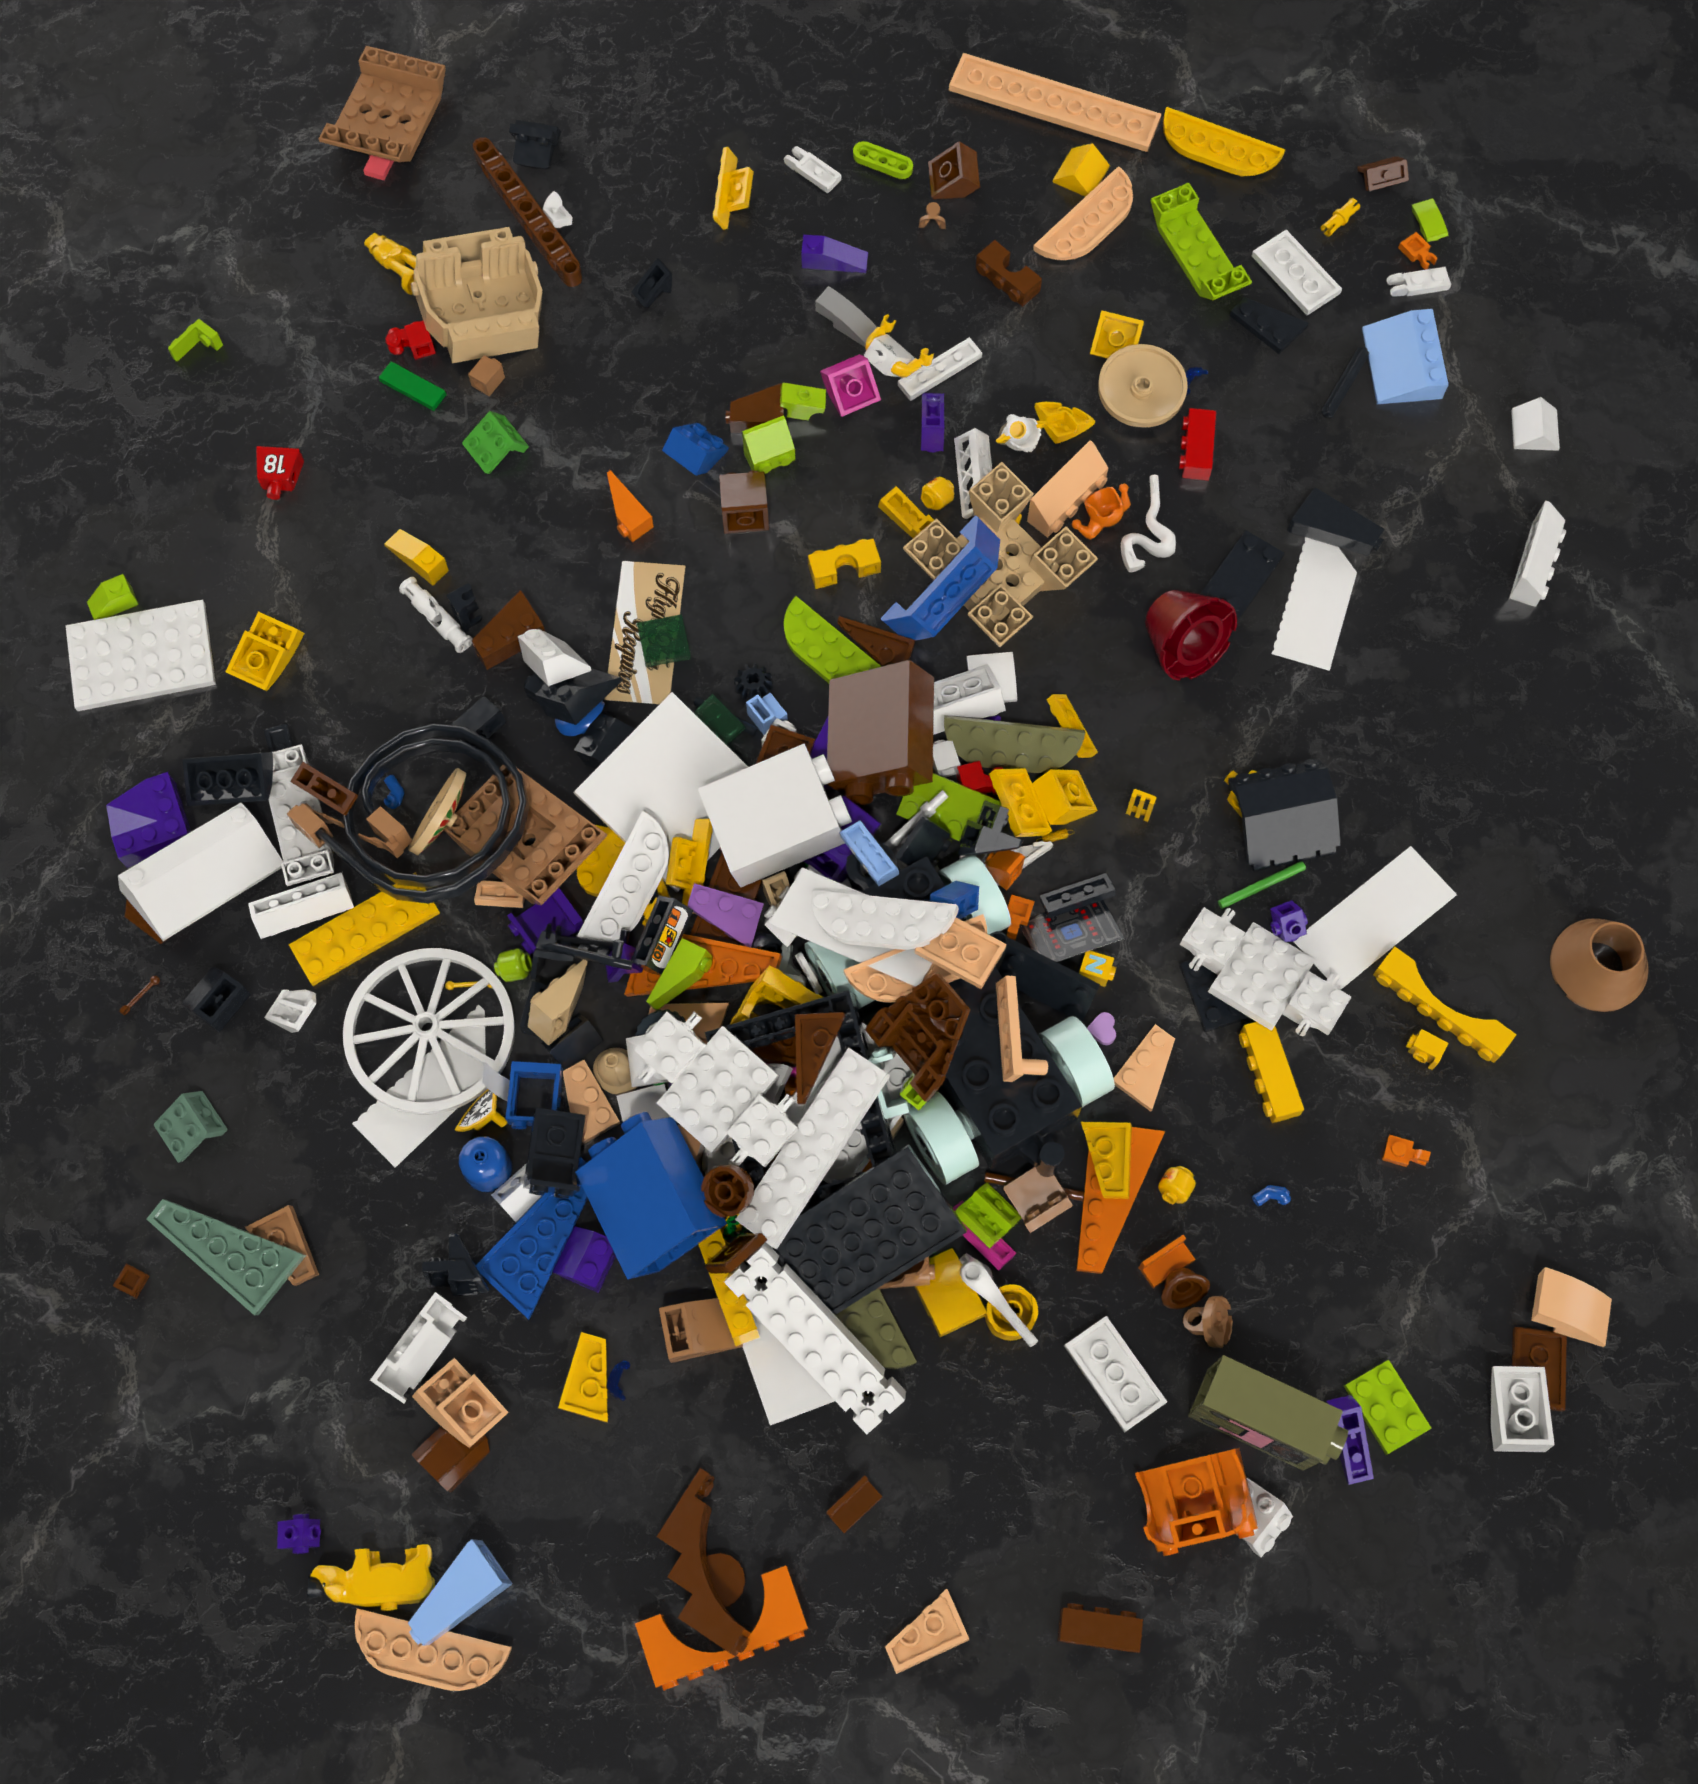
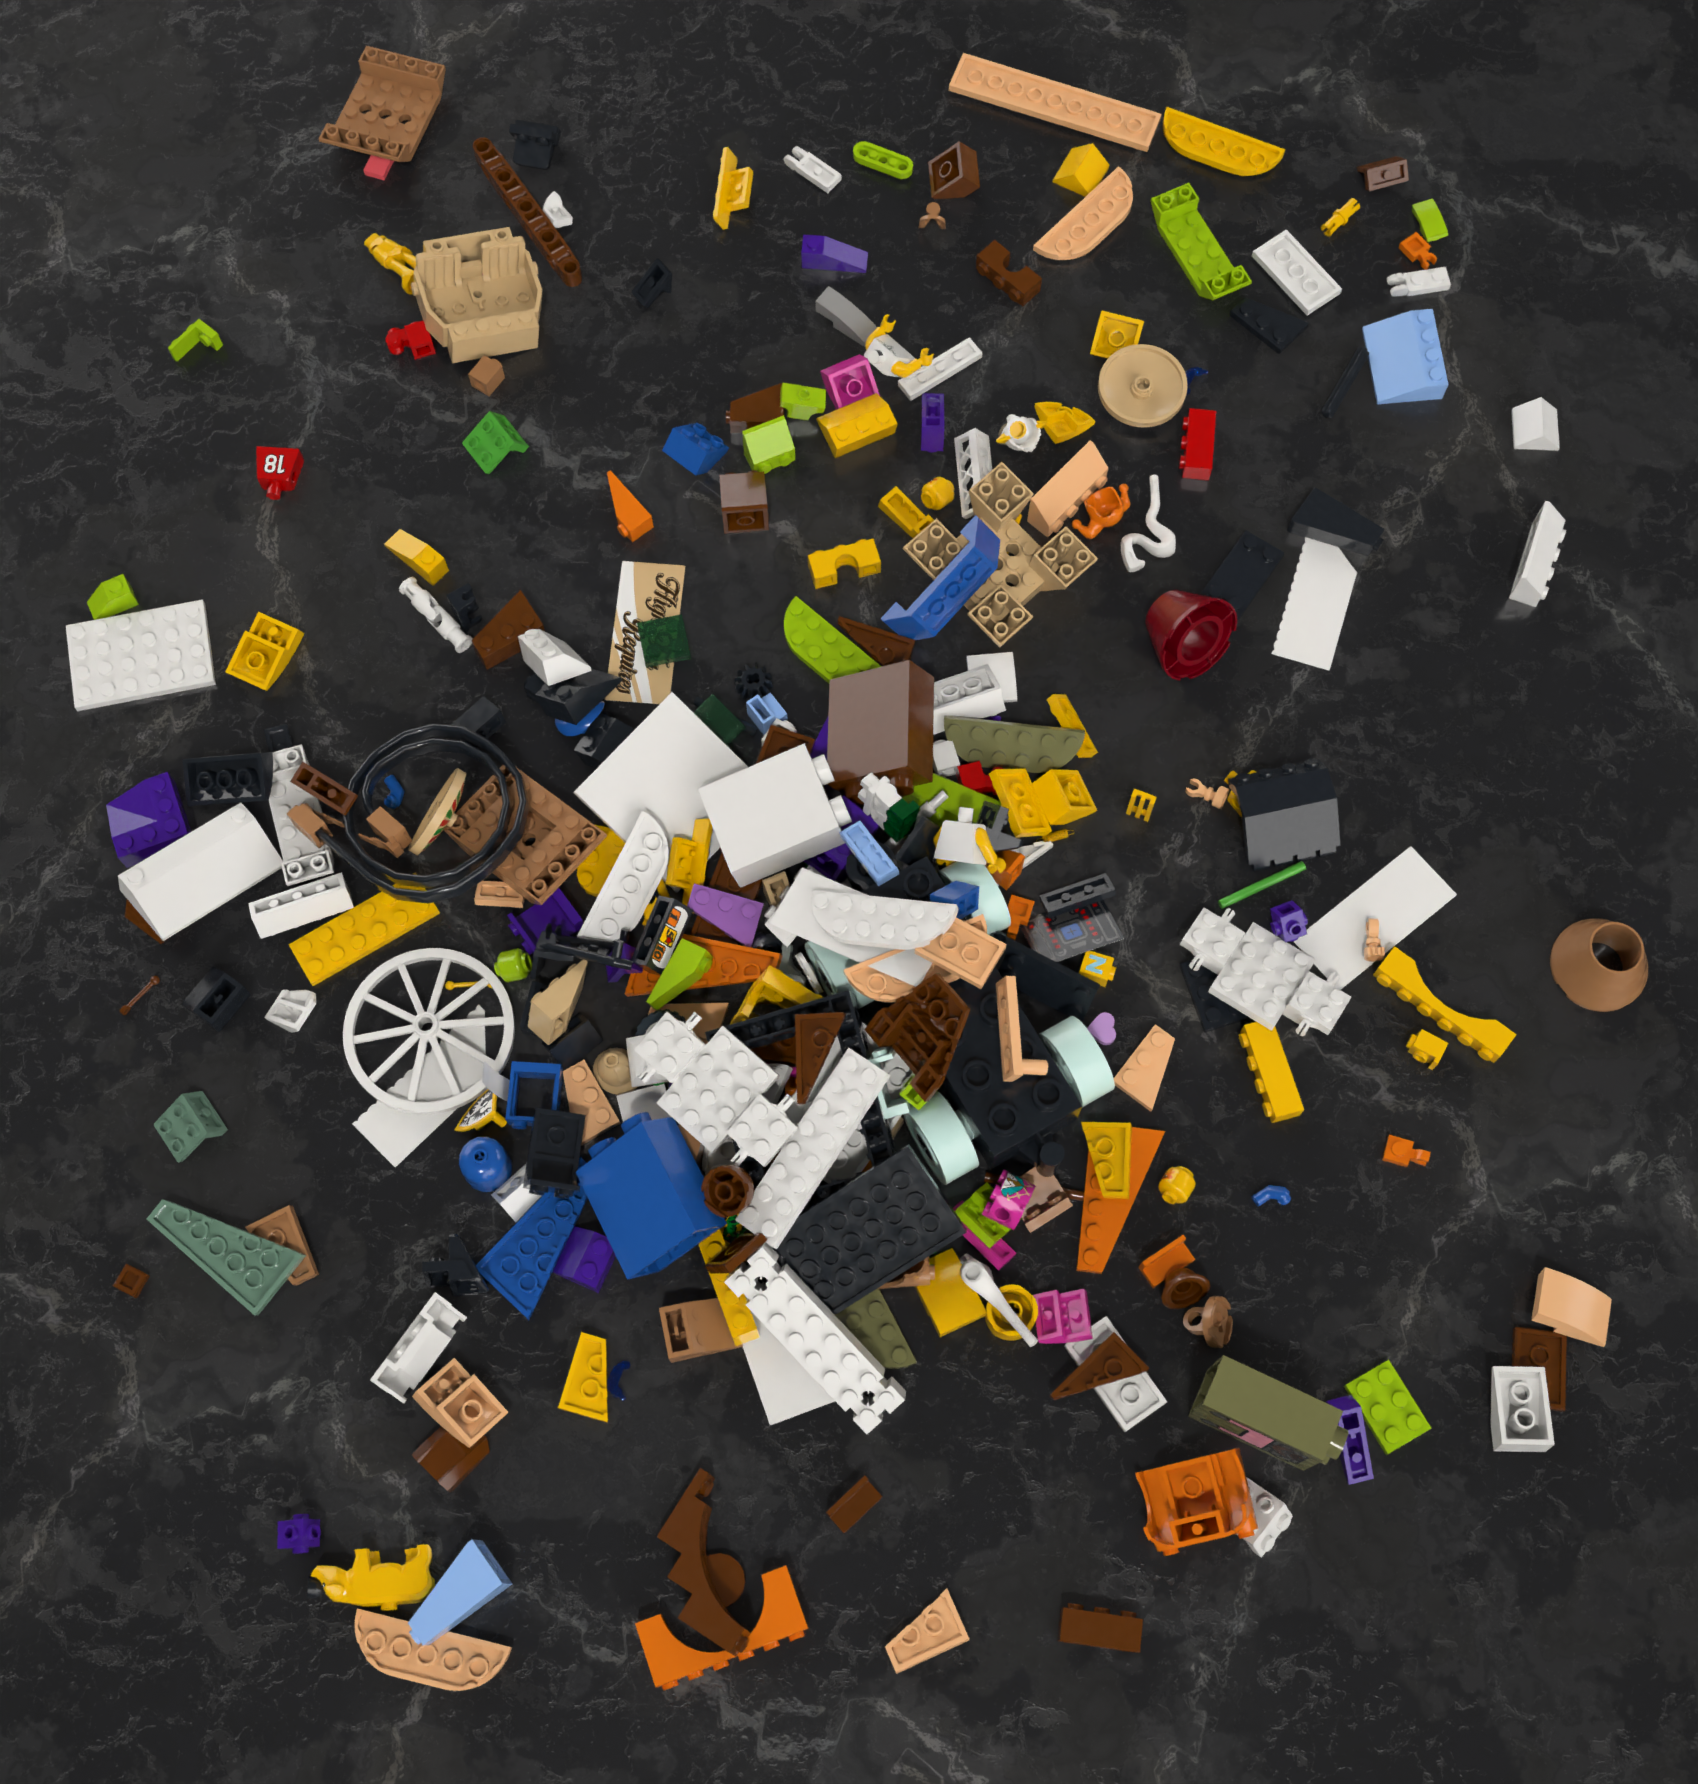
(412, 386): green tile -> none
(857, 425): none -> yellow slope
(888, 807): none -> hips
(966, 843): none -> white torso
(1008, 1199): none -> dark pink brick
(1063, 1317): none -> dark pink slope
(1106, 1365): none -> reddish brown wing
(1218, 798): none -> light nougat piece
(1373, 952): none -> light nougat piece

